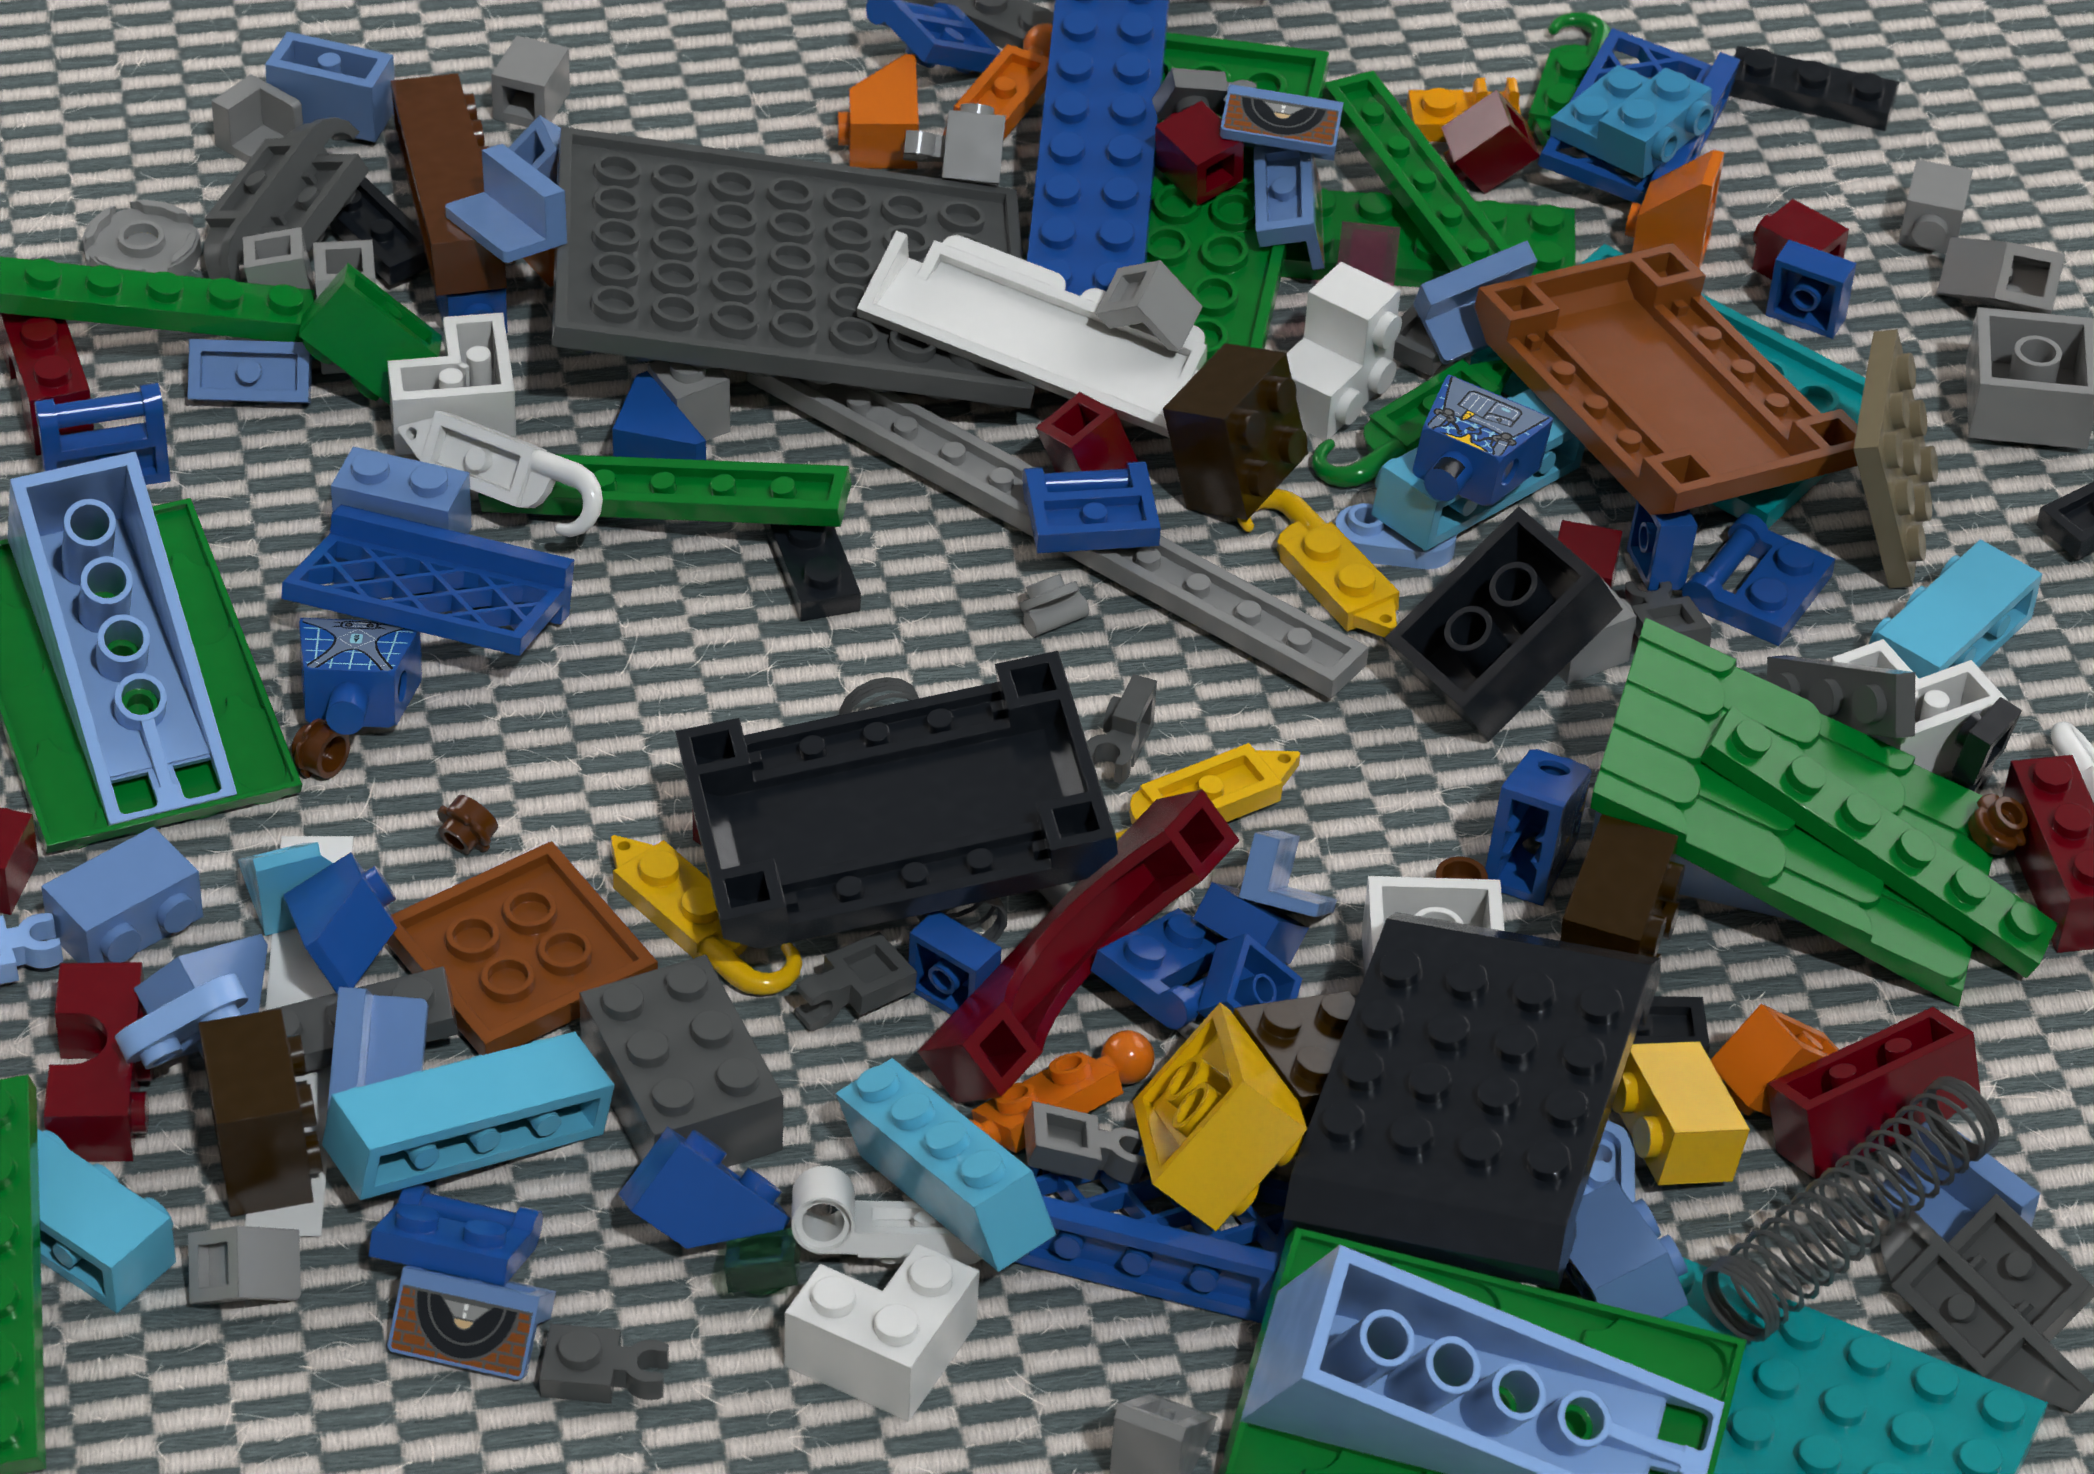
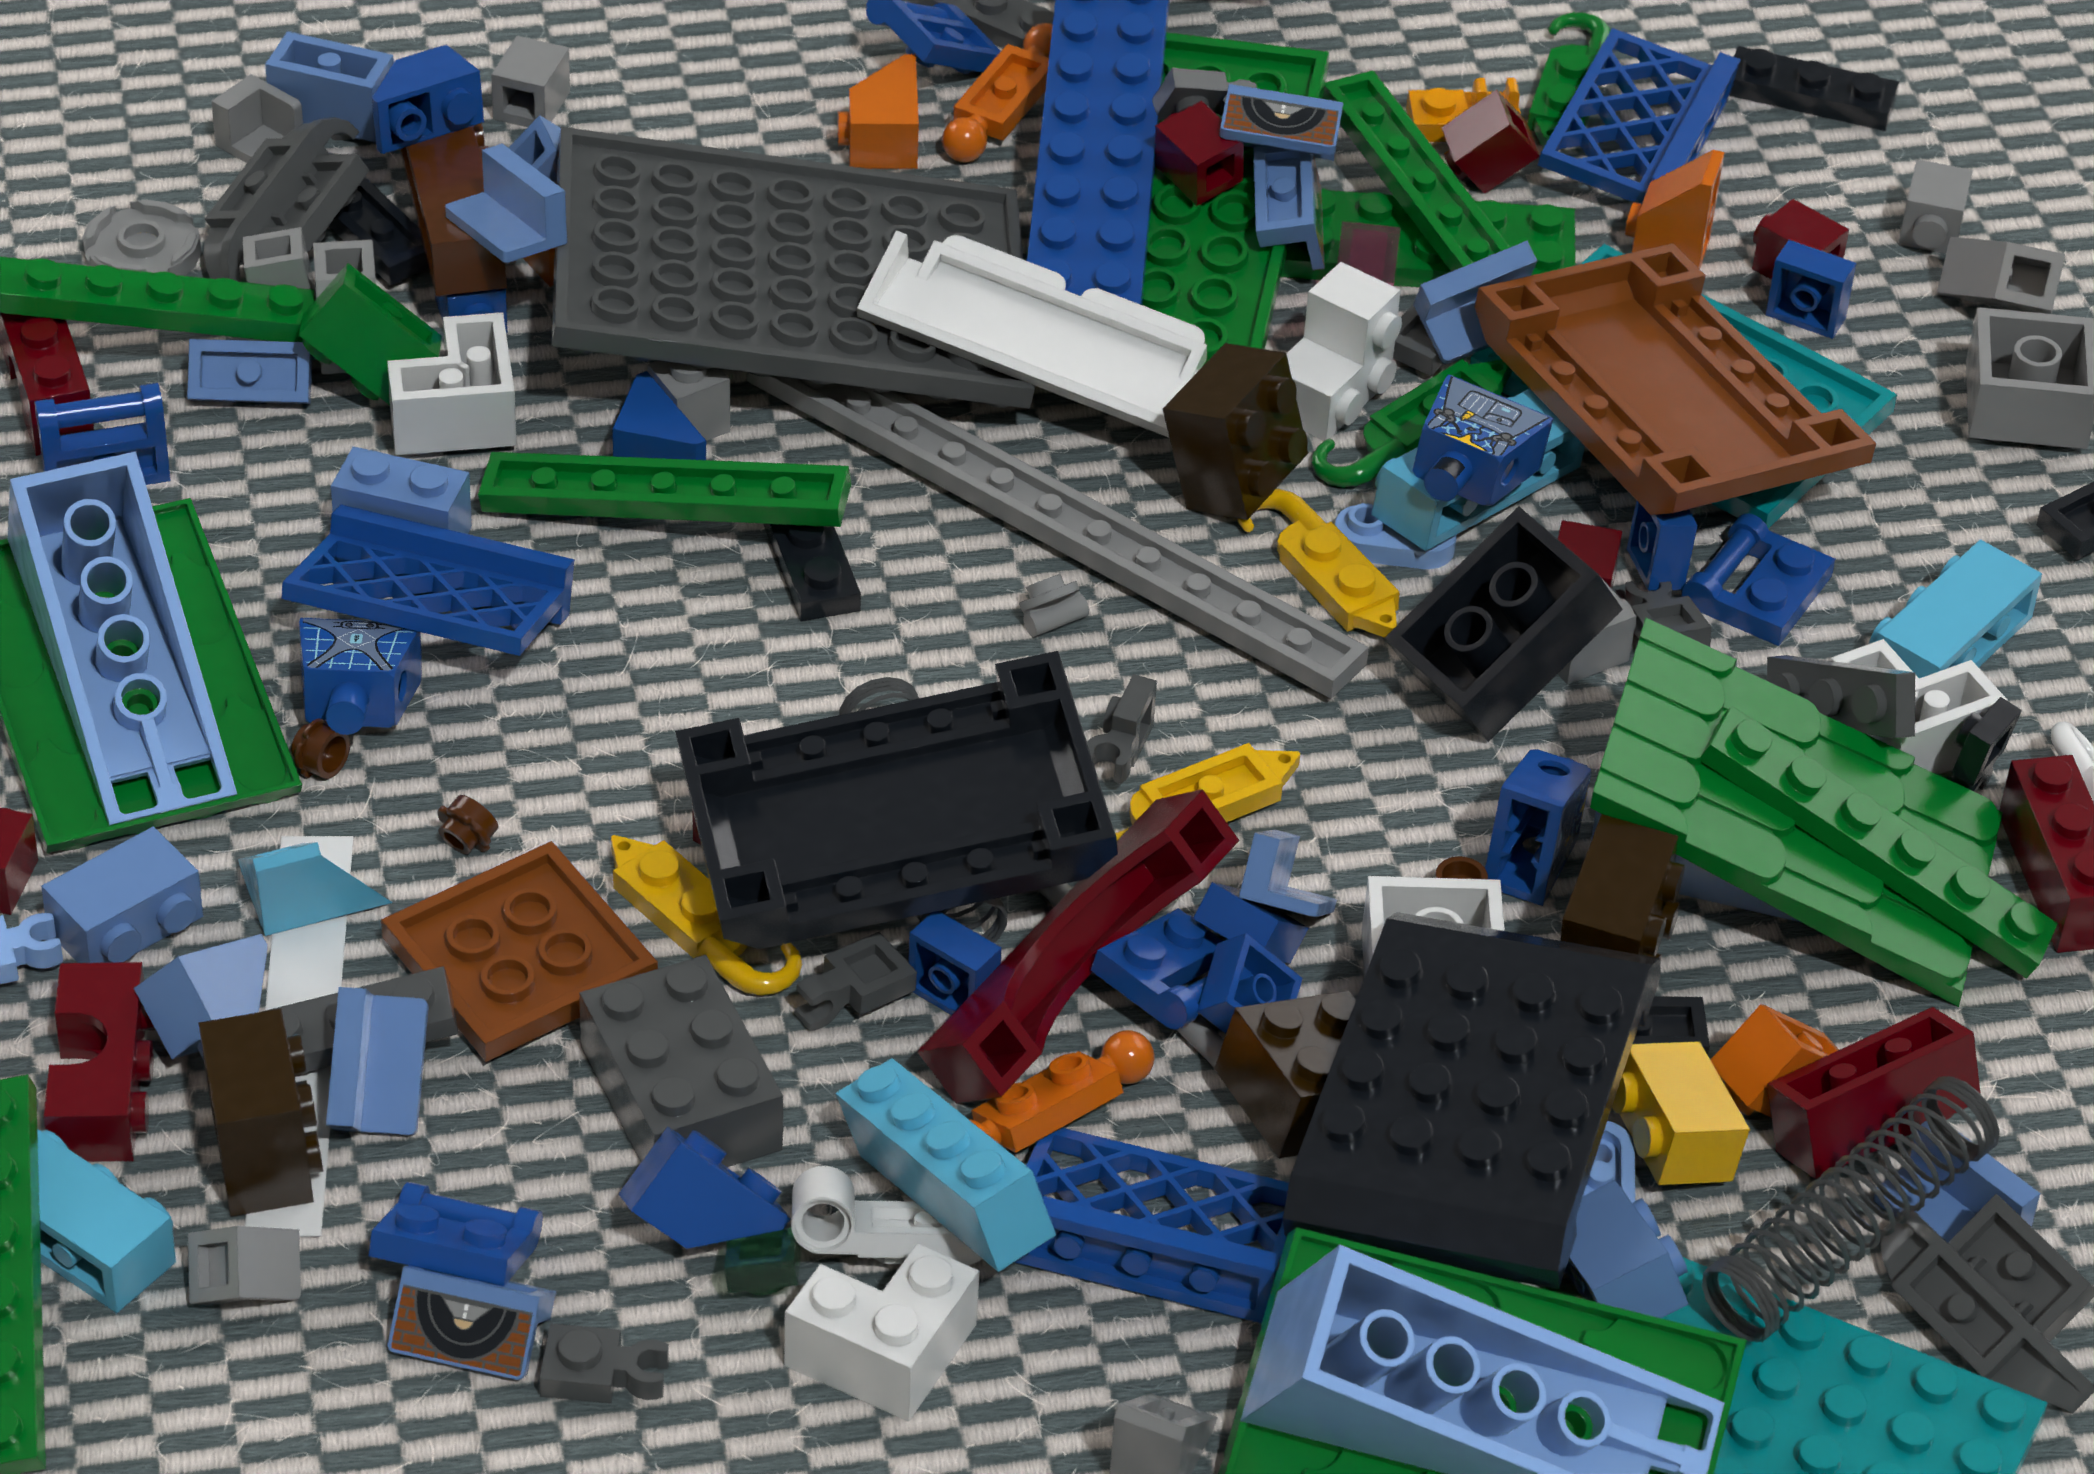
(157, 1035): light blue plate -> none
(343, 918): blue slope -> none
(426, 98): none -> blue slope
(467, 1115): medium azure brick -> none
(503, 465): white plate -> none
(968, 150): light grey brick -> none
(1074, 1145): dark grey plate -> none
(1085, 437): dark red brick -> none
(1091, 509): blue plate -> none
(1153, 297): light grey panel -> none
(1217, 1121): yellow slope -> none
(1635, 118): dark azure plate -> none
(1894, 458): dark tan plate -> none
(1999, 824): reddish brown plate -> none

